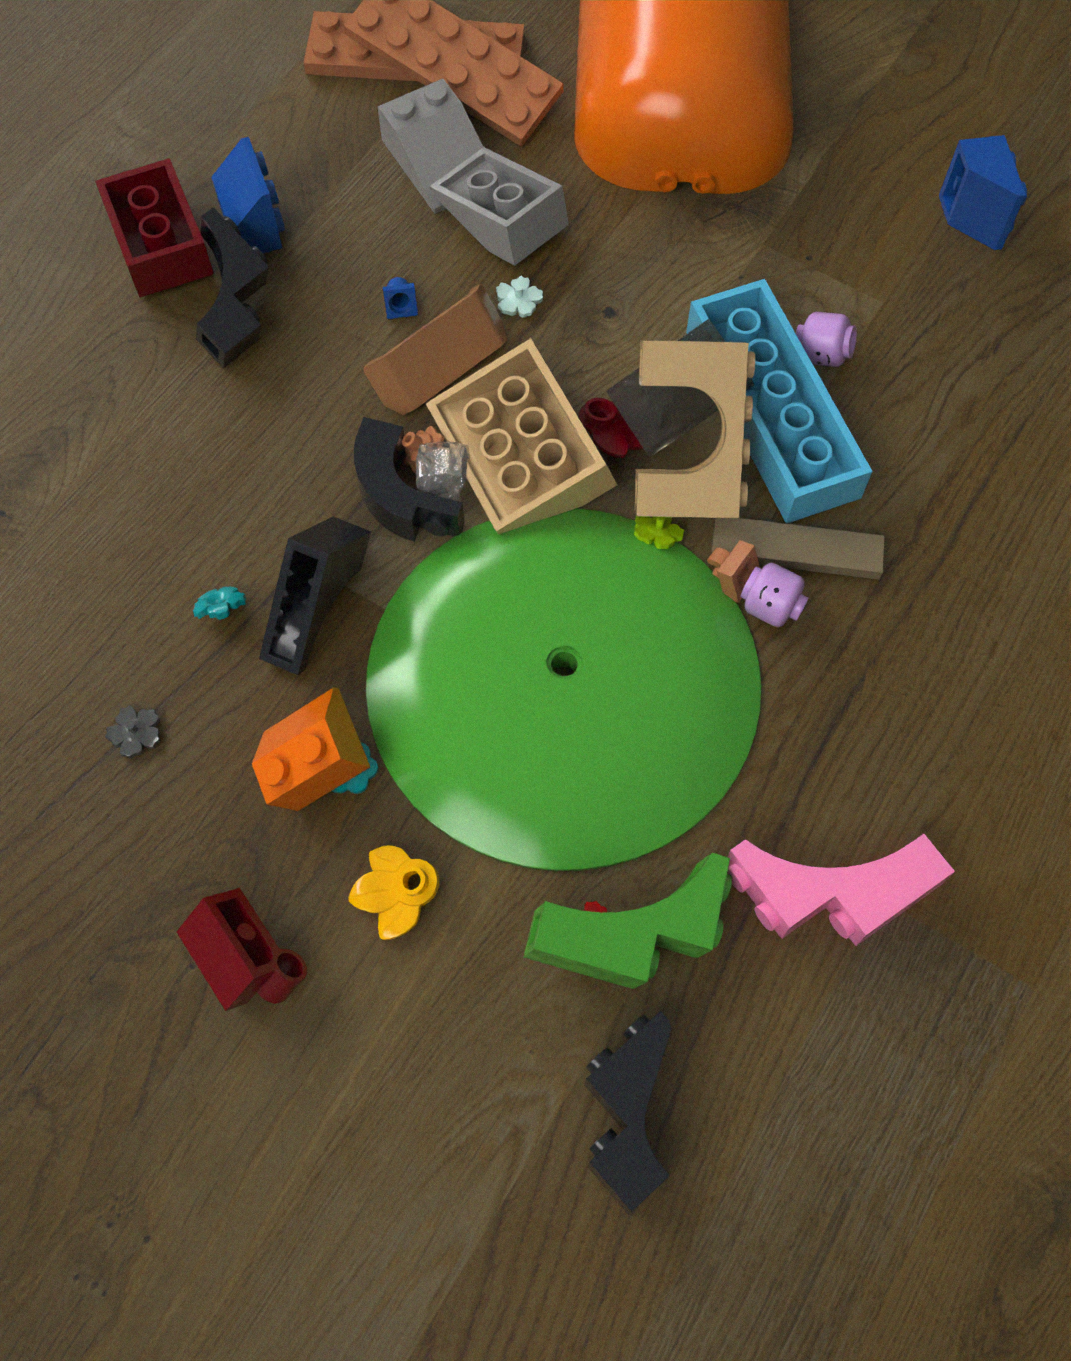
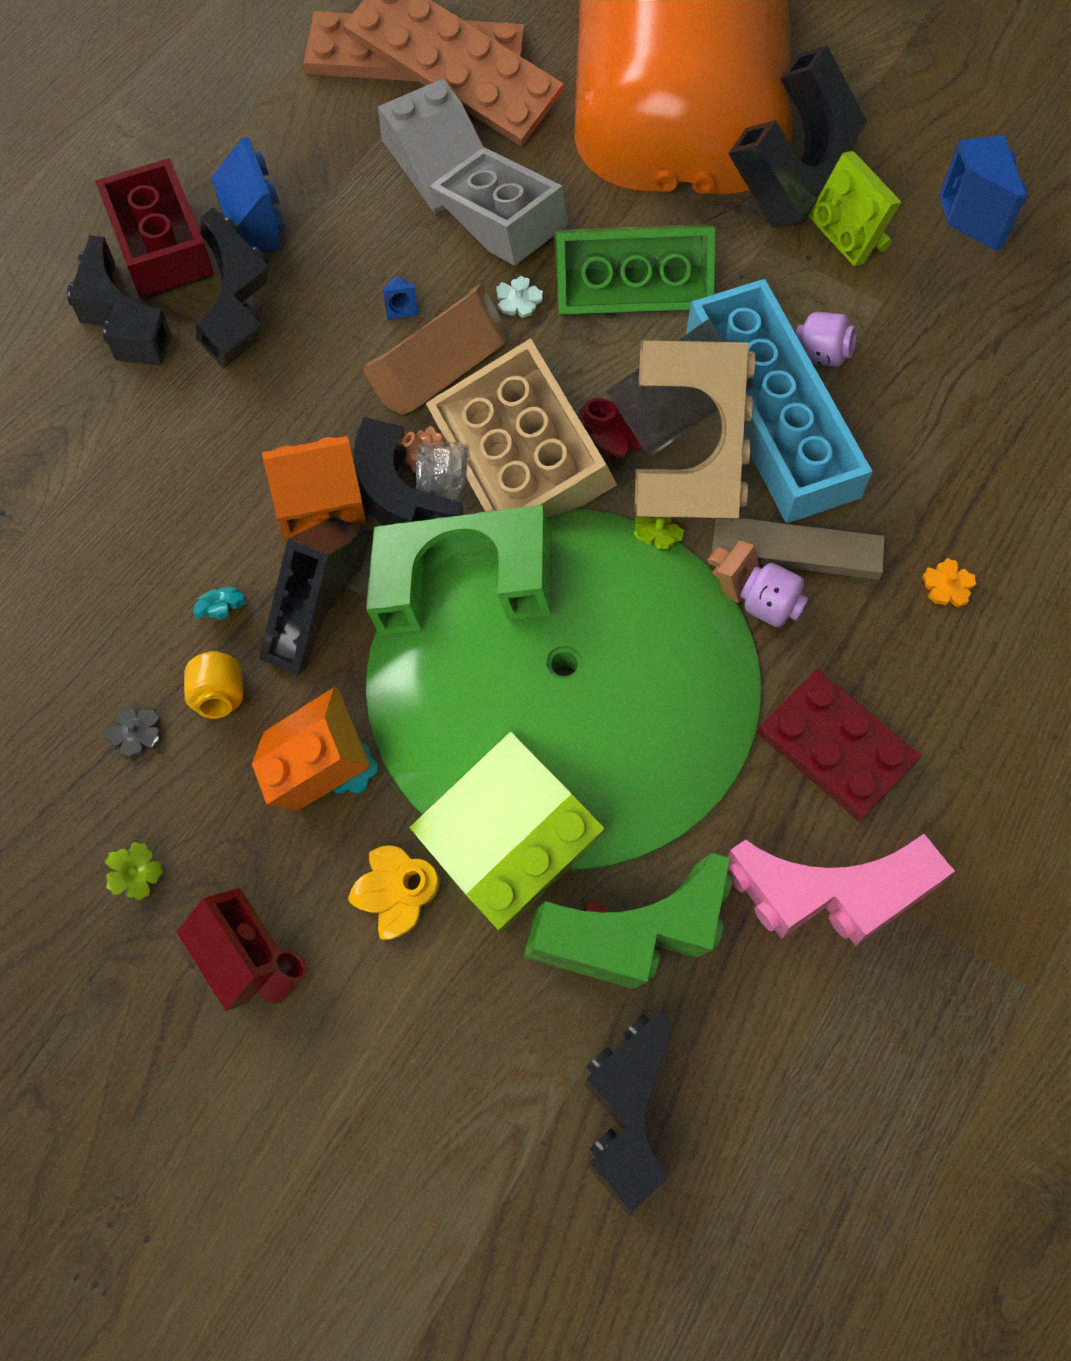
(130, 328): none -> black arch
(132, 871): none -> lime plant
(213, 684): none -> yellow head
(313, 484): none -> orange slope
(412, 552): none -> bright green arch
(507, 831): none -> slope
(633, 268): none -> bright green slope
(831, 125): none -> black arch
(838, 744): none -> dark red plate
(855, 209): none -> lime plate
(948, 584): none -> light orange plant

